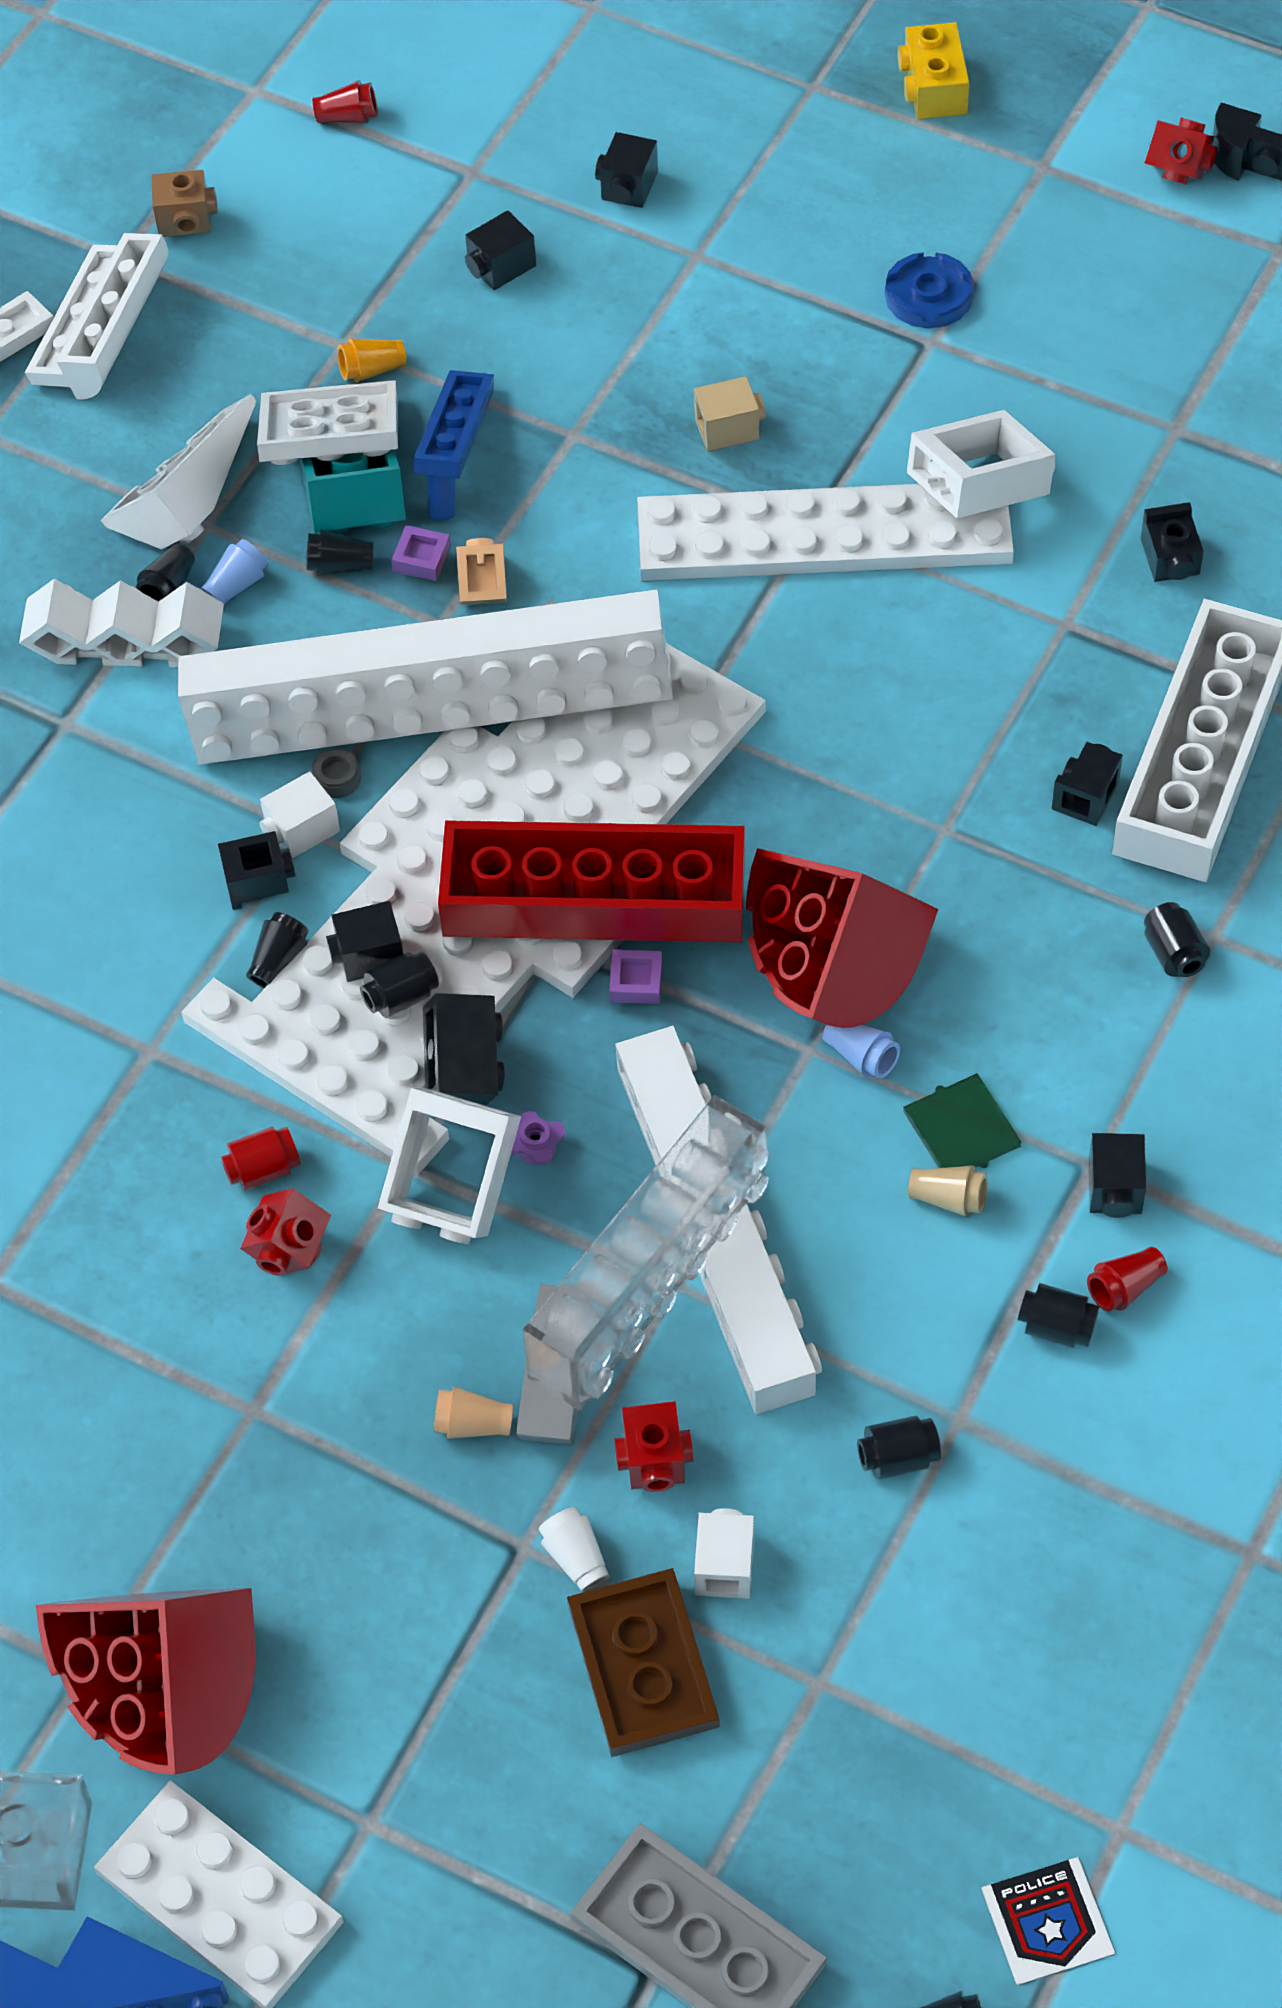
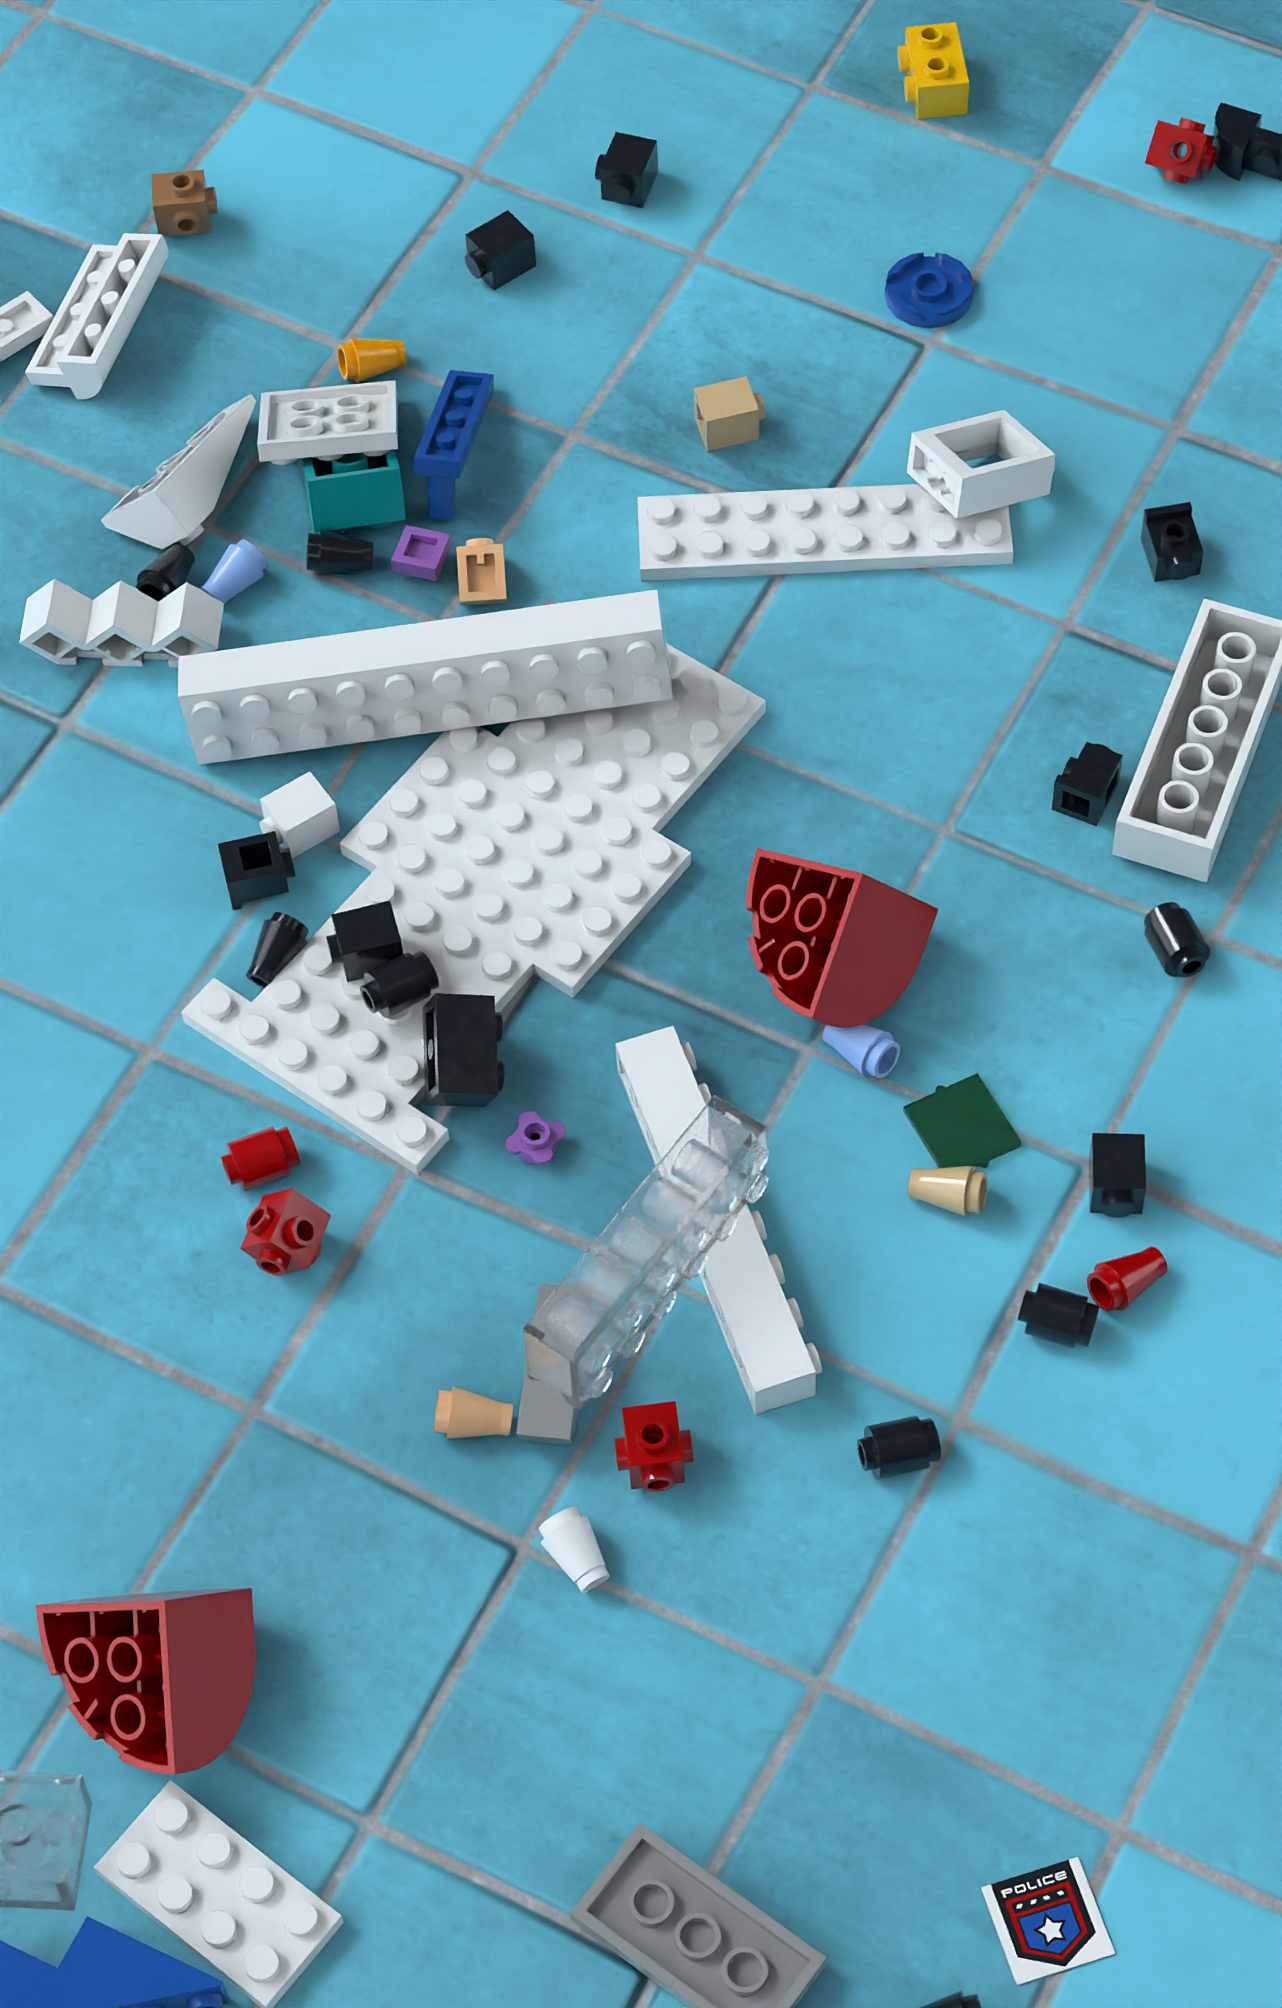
(337, 772): dark grey tile -> none
(347, 104): red cone -> none
(411, 1213): white window -> none
(592, 881): red brick -> none
(636, 976): medium lavender plate -> none
(643, 1662): reddish brown plate -> none
(724, 1554): white brick -> none

